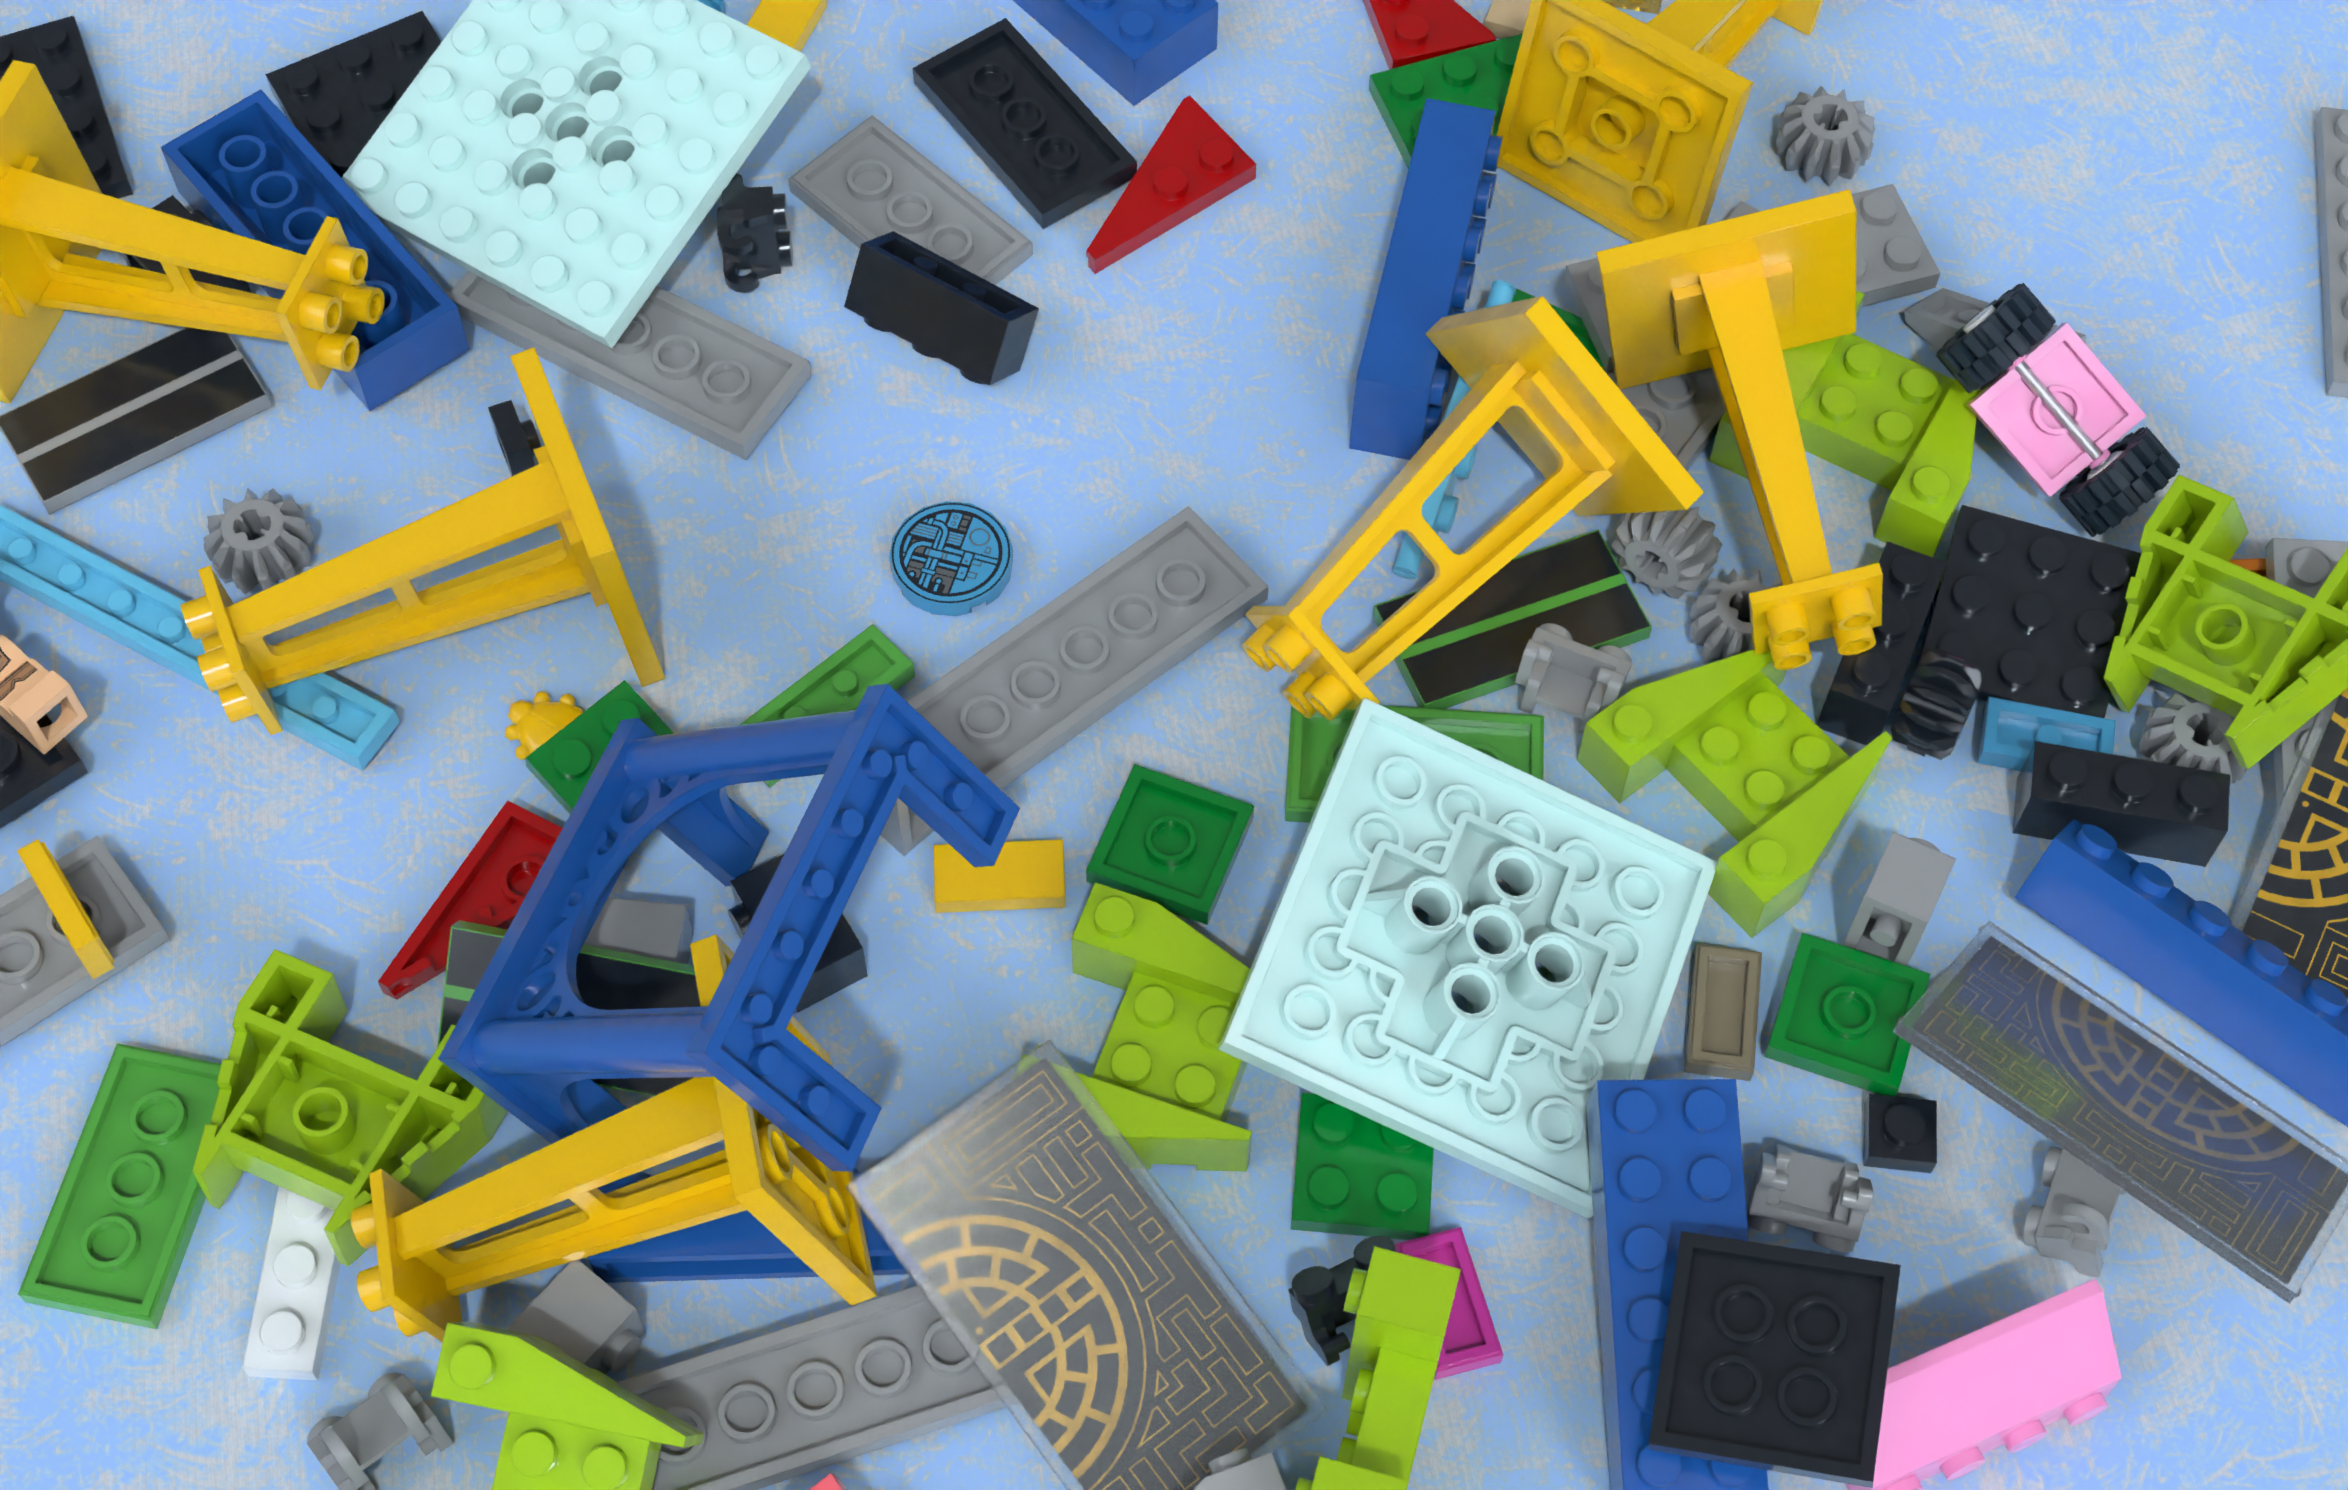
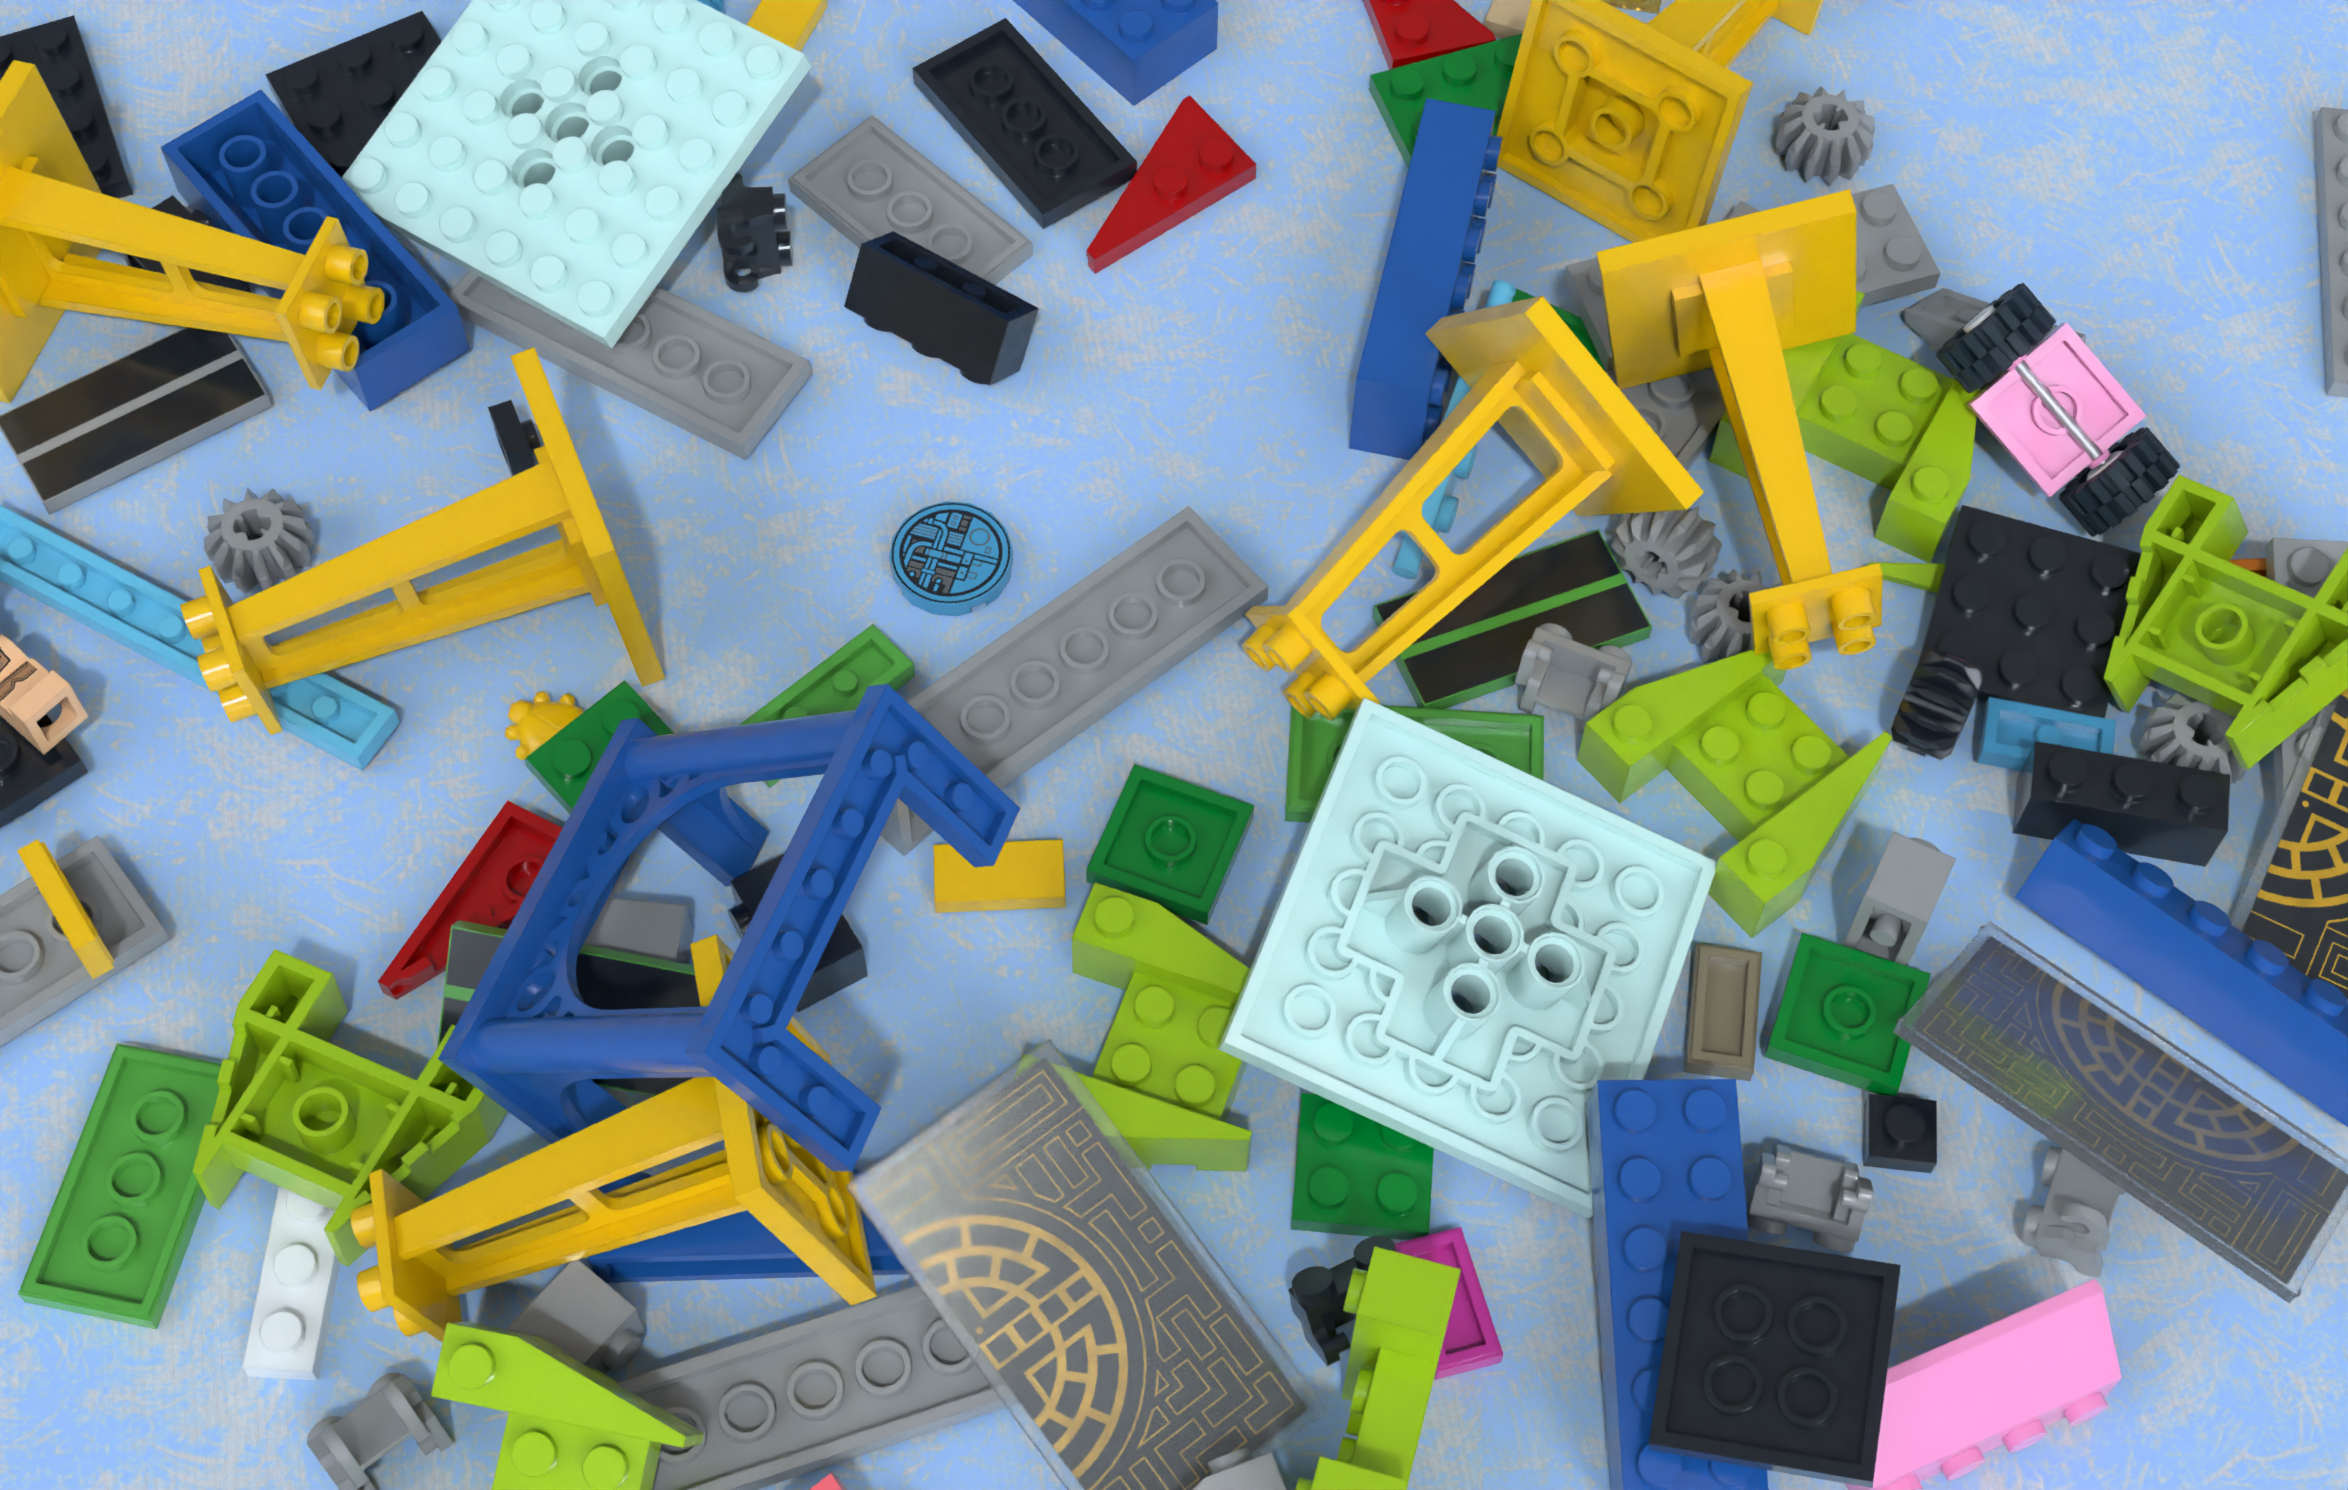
(1870, 680): black brick -> none

